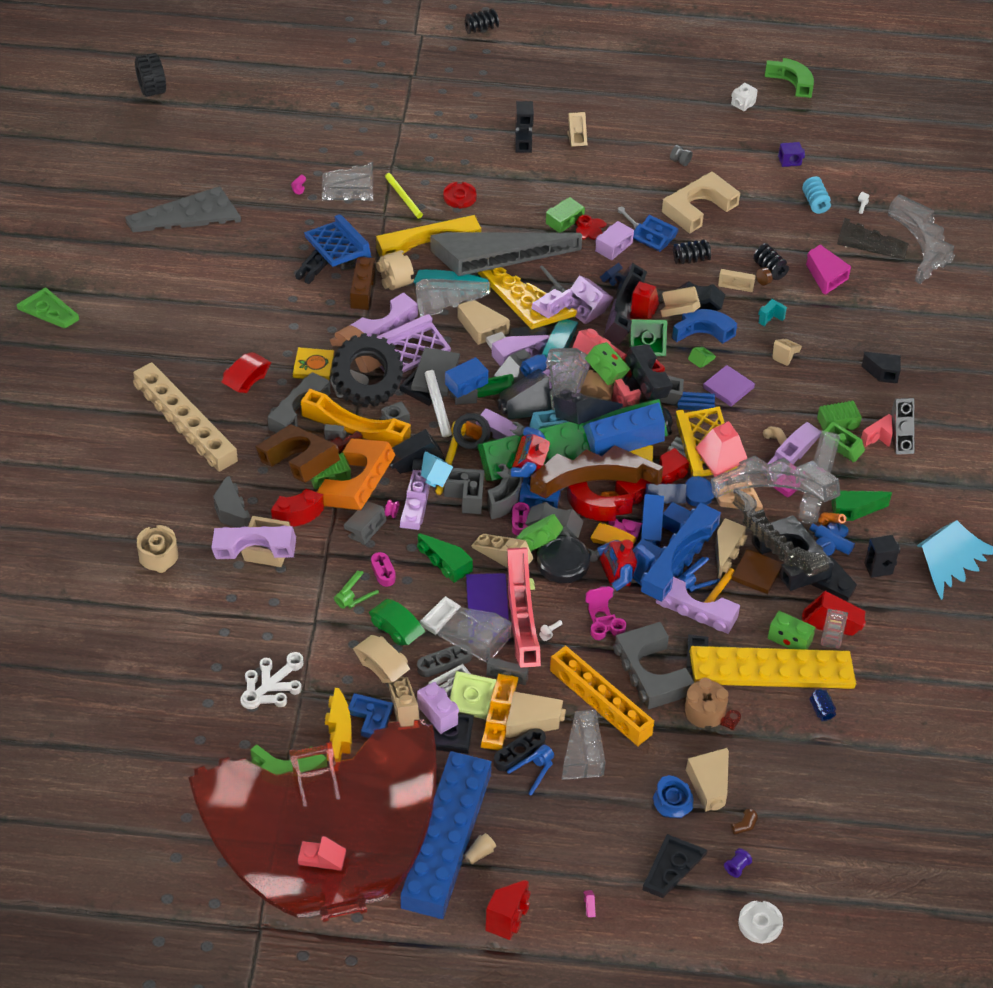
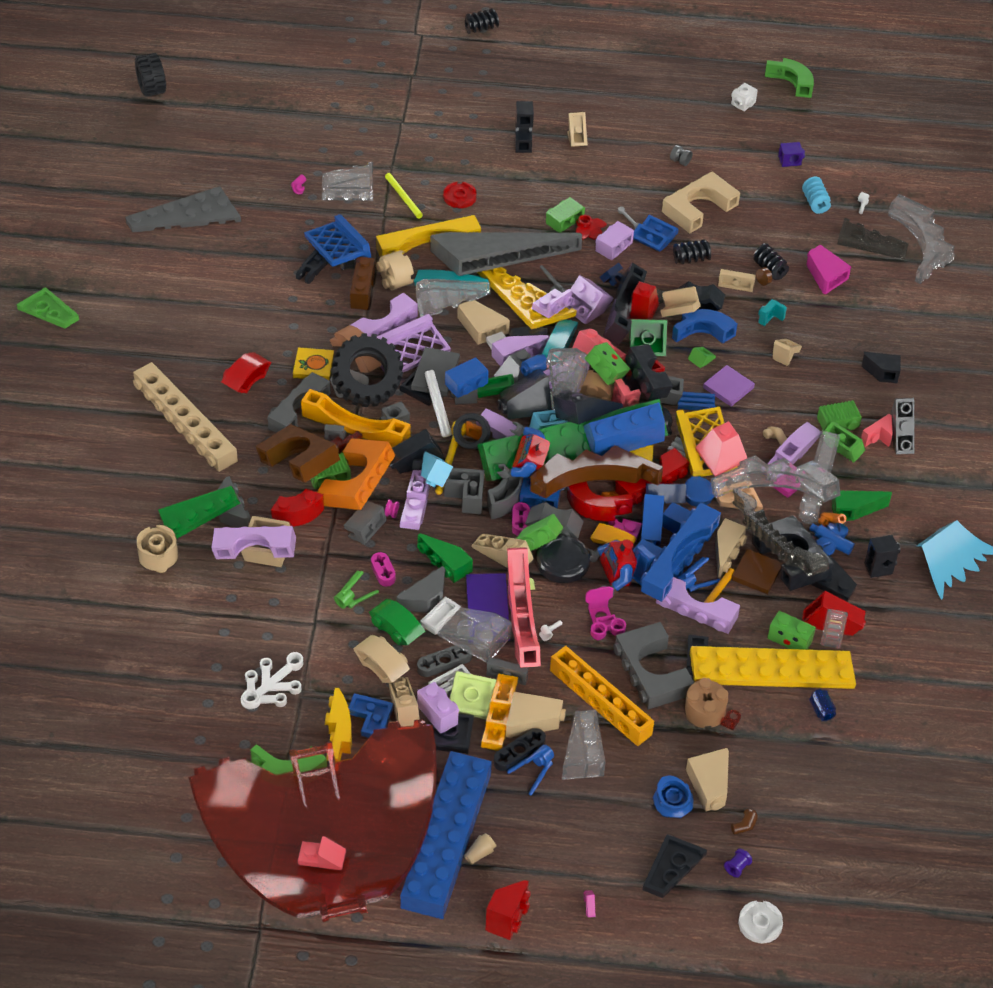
(197, 511): none -> green wing
(424, 593): none -> dark grey slope

